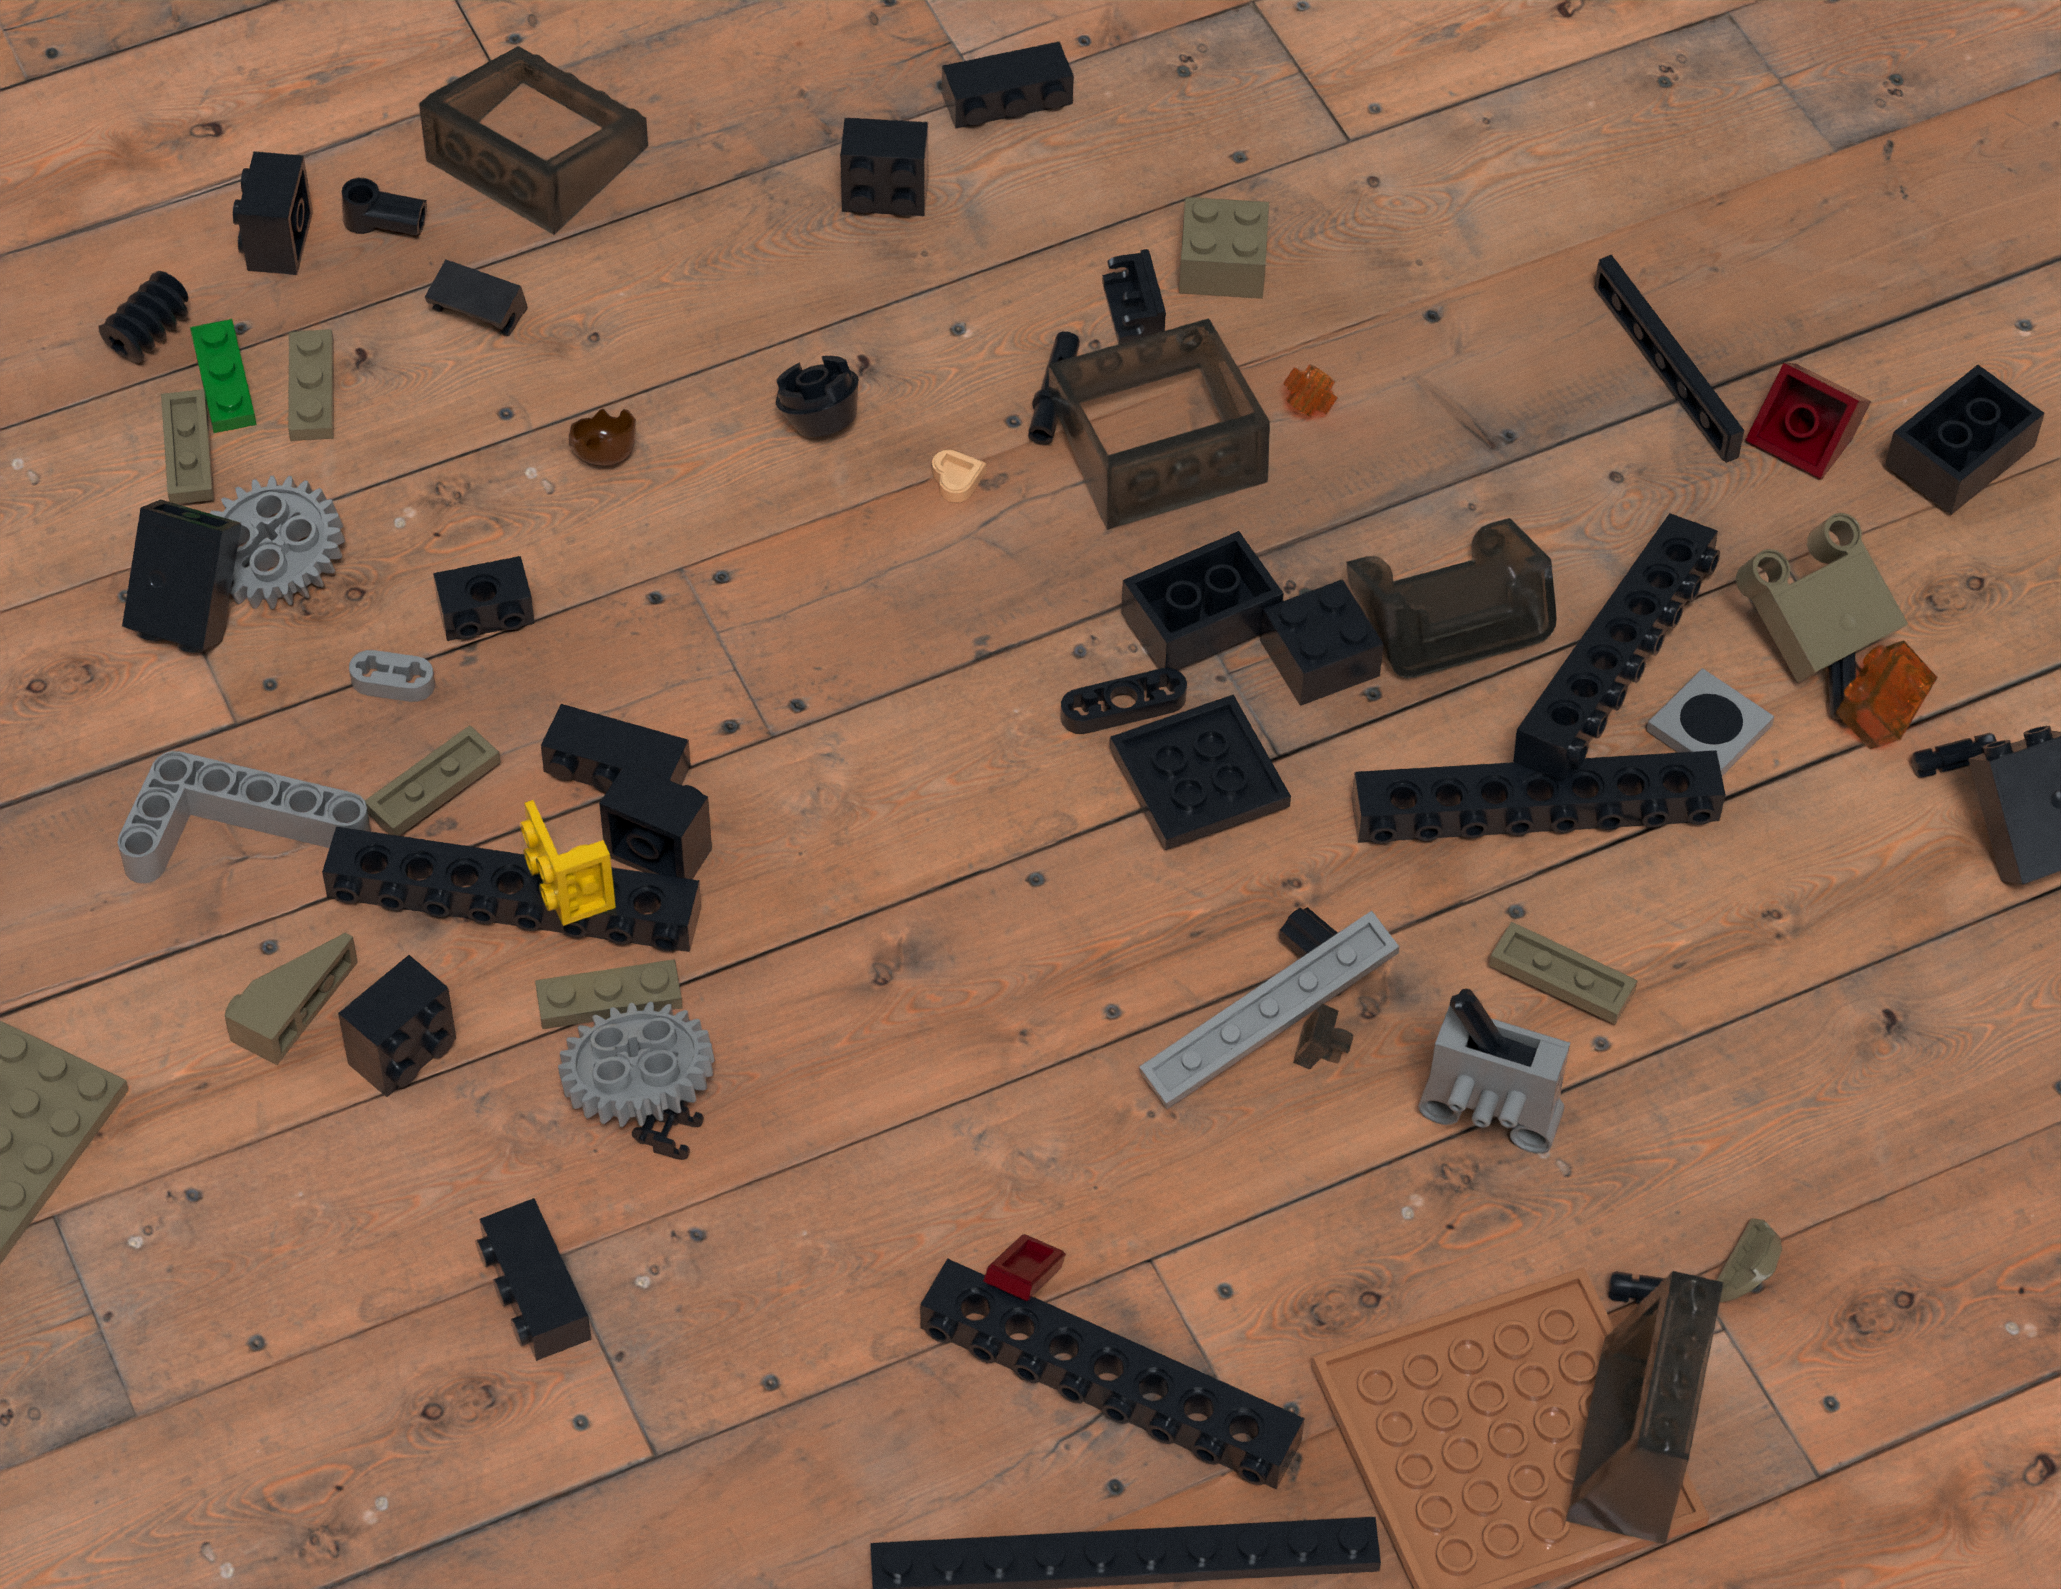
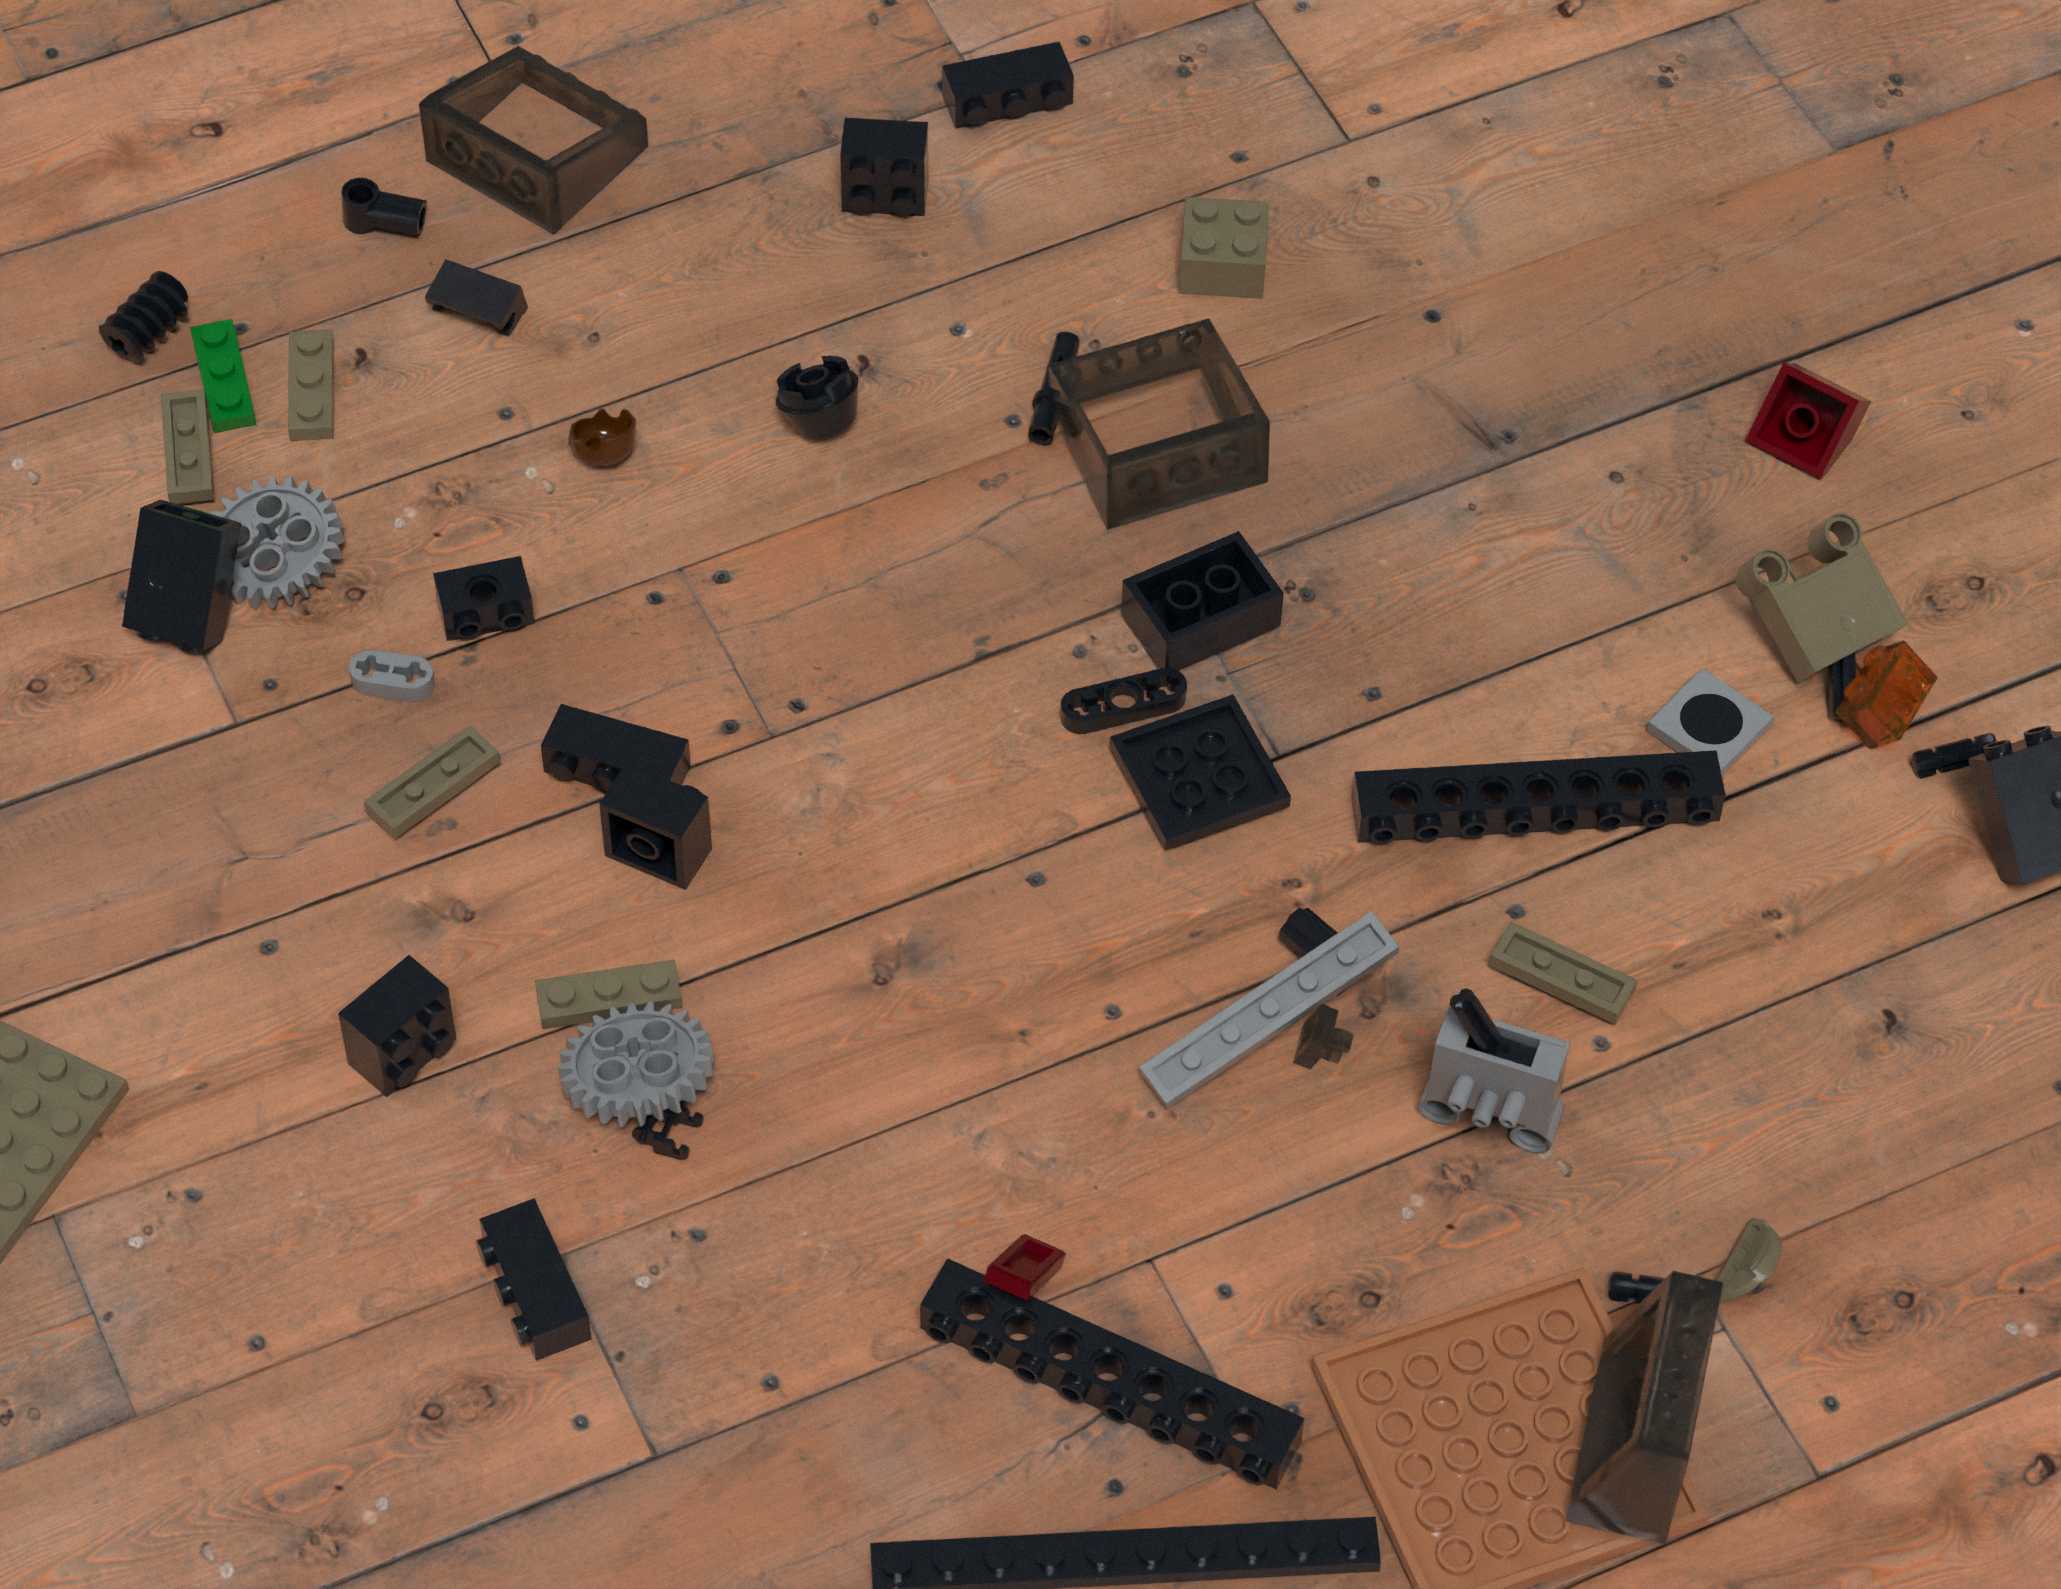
(188, 785): light grey beam -> none
(273, 212): black brick -> none
(287, 999): dark tan slope -> none
(493, 874): black brick -> none
(573, 882): yellow bracket -> none
(957, 474): light nougat tile -> none
(1134, 297): black hinge -> none
(1310, 390): clear orange gear -> none
(1321, 642): black brick -> none
(1462, 610): clear smoke windscreen -> none
(1616, 647): black brick -> none
(1669, 359): black tile -> none
(1964, 439): black brick -> none

